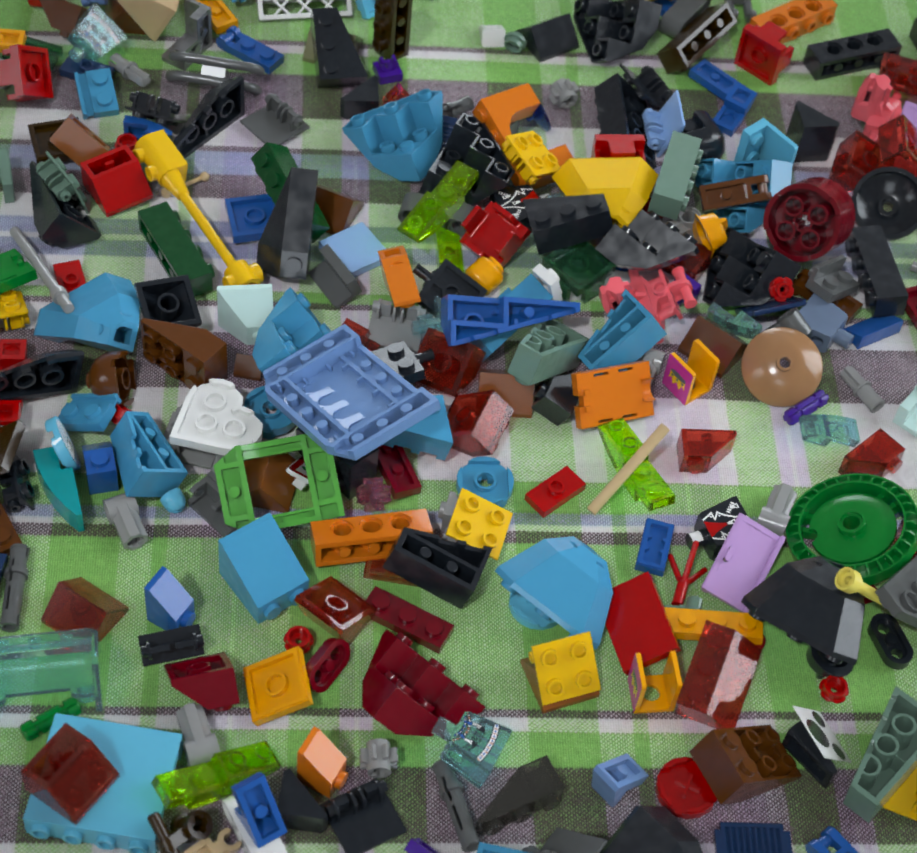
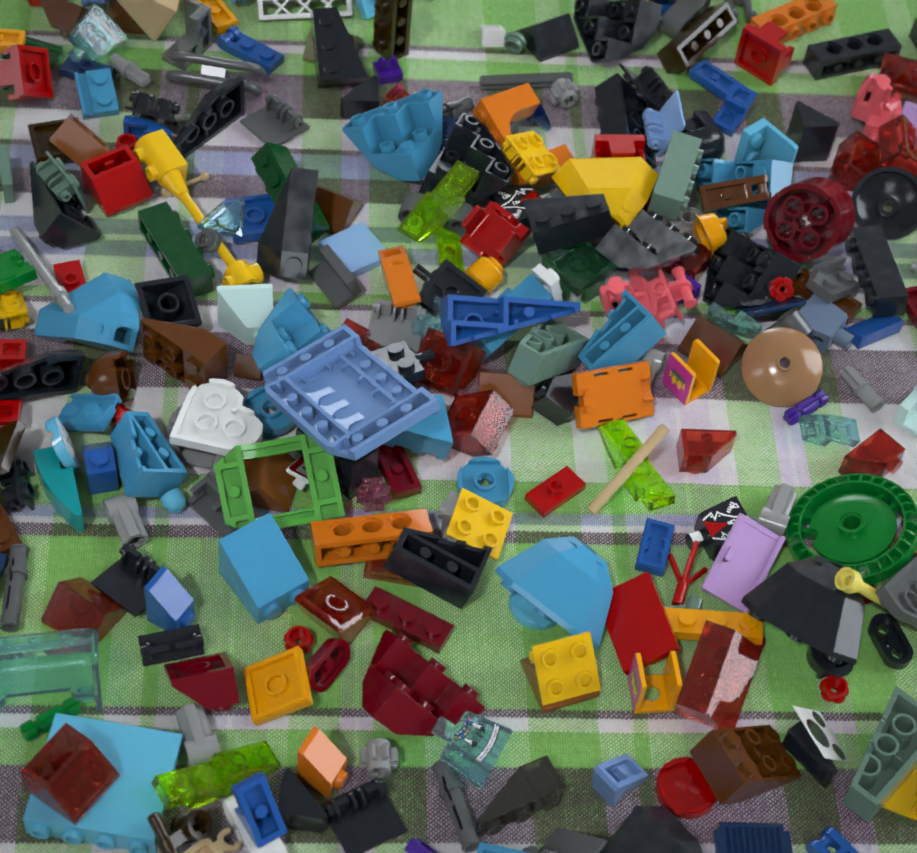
(127, 578): none -> black hinge
(212, 243): none -> dark grey plate
(226, 218): none -> clear light blue slope
(509, 81): none -> dark grey axle

